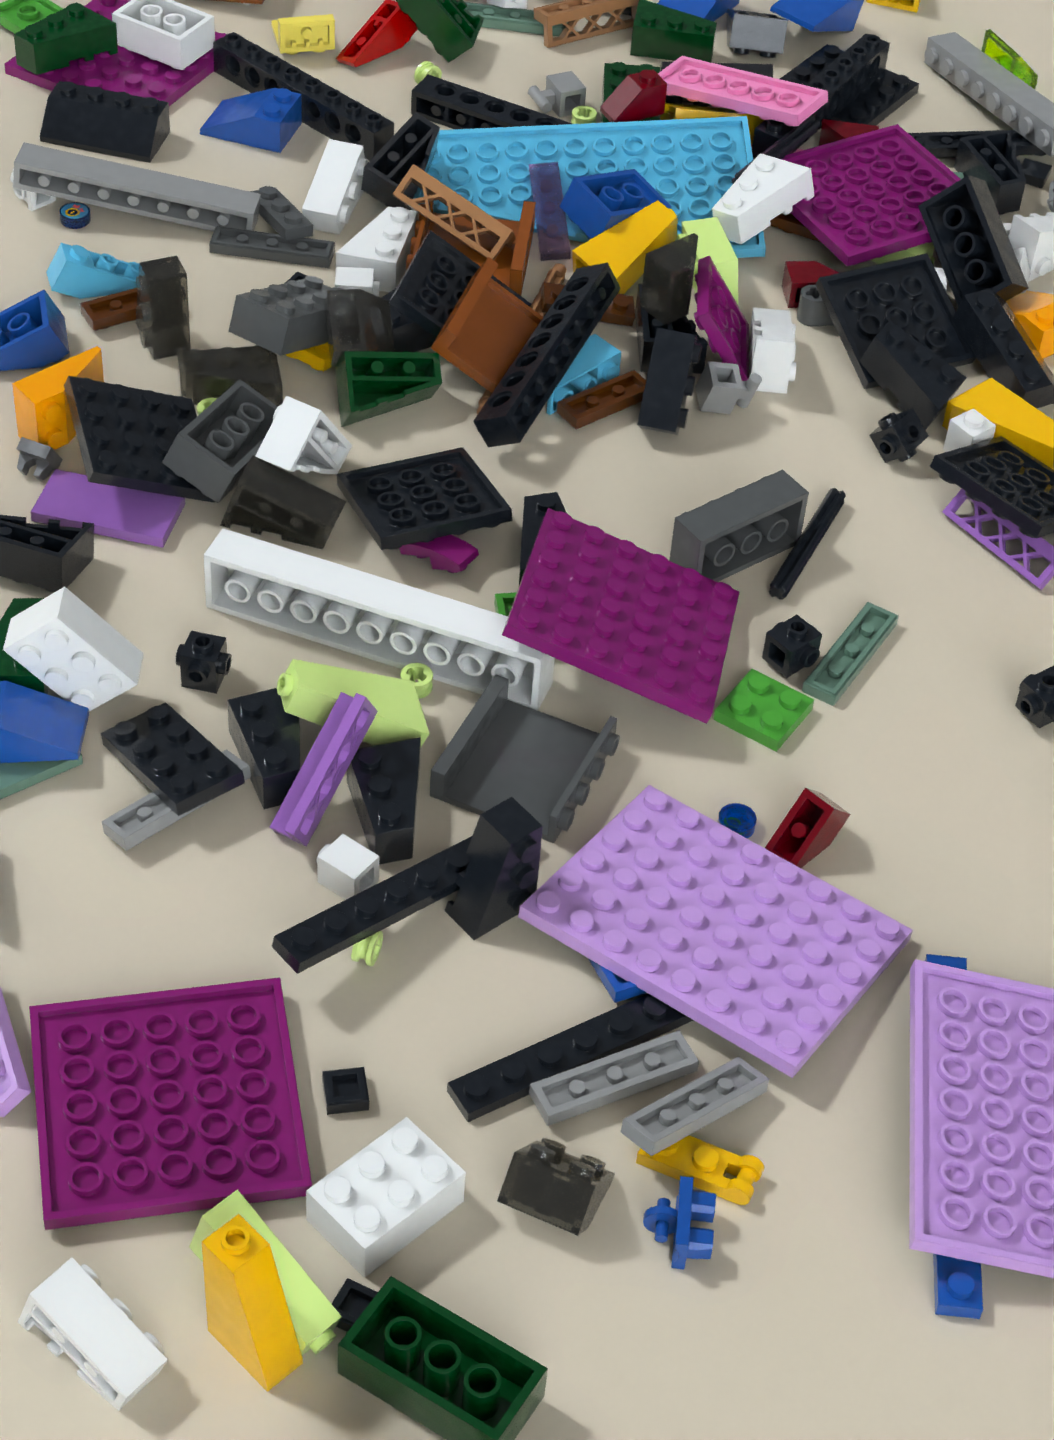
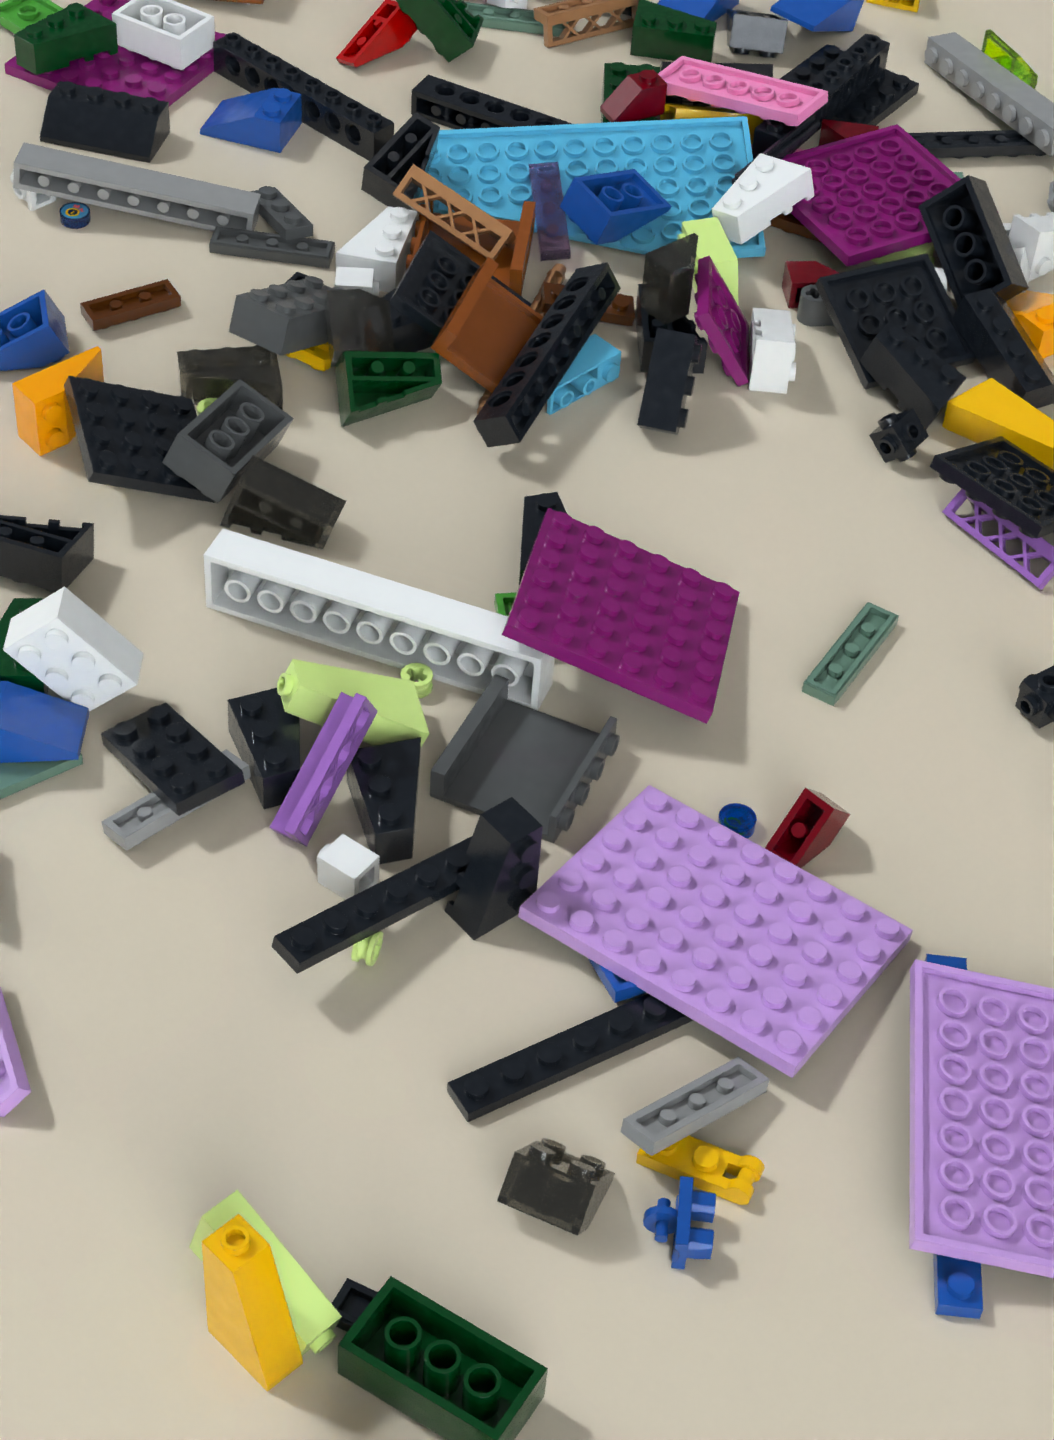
(37, 453): flat silver tile -> none
(89, 274): medium azure slope -> none
(94, 1333): white wedge -> none
(113, 510): medium lavender tile -> none
(163, 307): clear smoke wedge -> none
(166, 1103): magenta plate -> none
(203, 661): black brick -> none
(303, 440): white wedge -> none
(304, 33): light yellow bracket -> none
(335, 186): white wedge -> none
(345, 1090): black tile -> none
(385, 1196): white brick -> none
(423, 498): black plate -> none
(426, 68): yellowish green bush -> none
(444, 553): magenta slope -> none
(561, 95): light grey brick -> none
(583, 115): yellowish green bush -> none
(602, 400): reddish brown plate -> none
(613, 1077): light grey plate -> none
(628, 242): yellow slope -> none
(722, 388): light grey brick -> none
(740, 527): dark grey brick -> none
(763, 709): bright green plate -> none
(792, 646): black brick -> none
(807, 543): black axle -> none
(968, 430): white brick -> none
(995, 161): black wedge -> none
(1036, 172): black tile -> none

